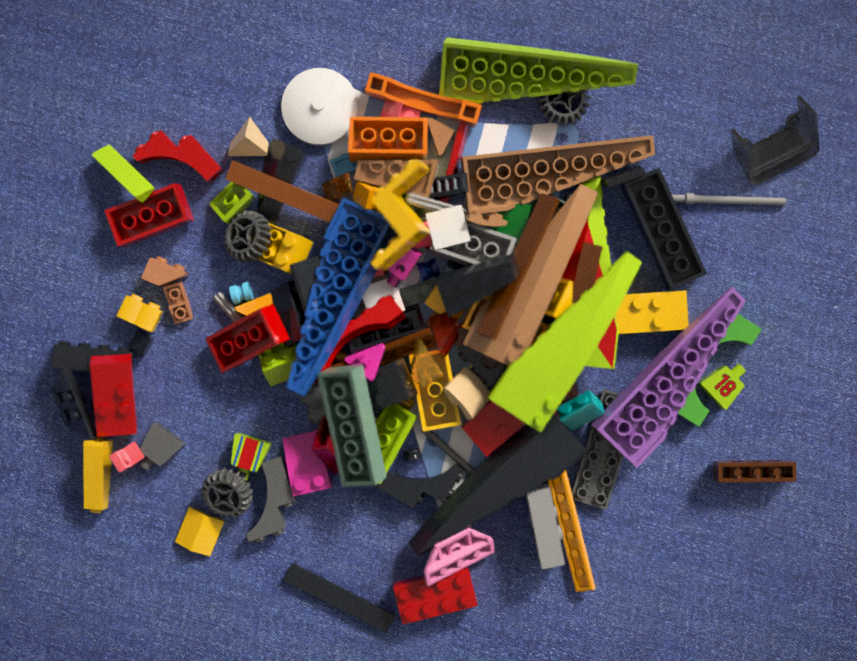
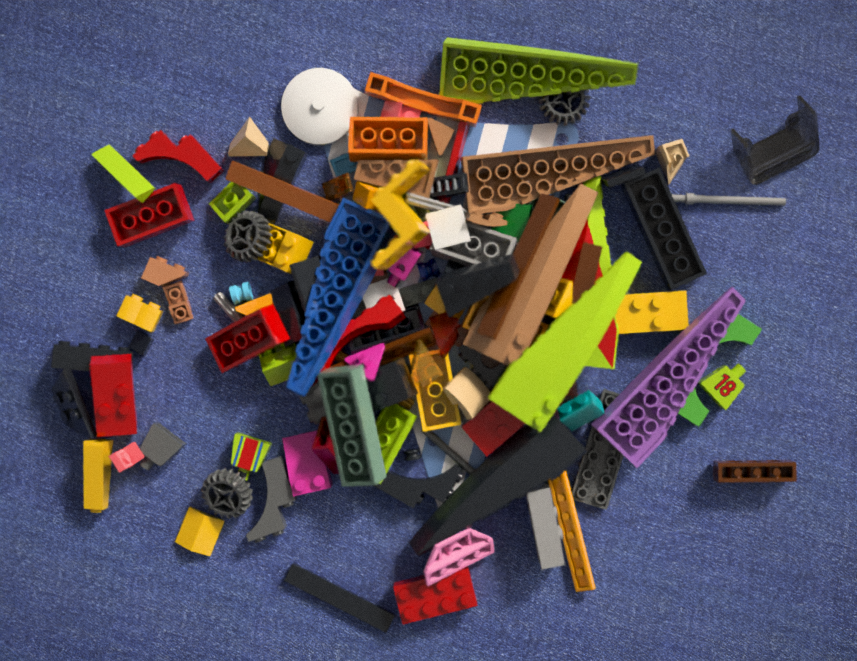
(671, 158): none -> tan slope

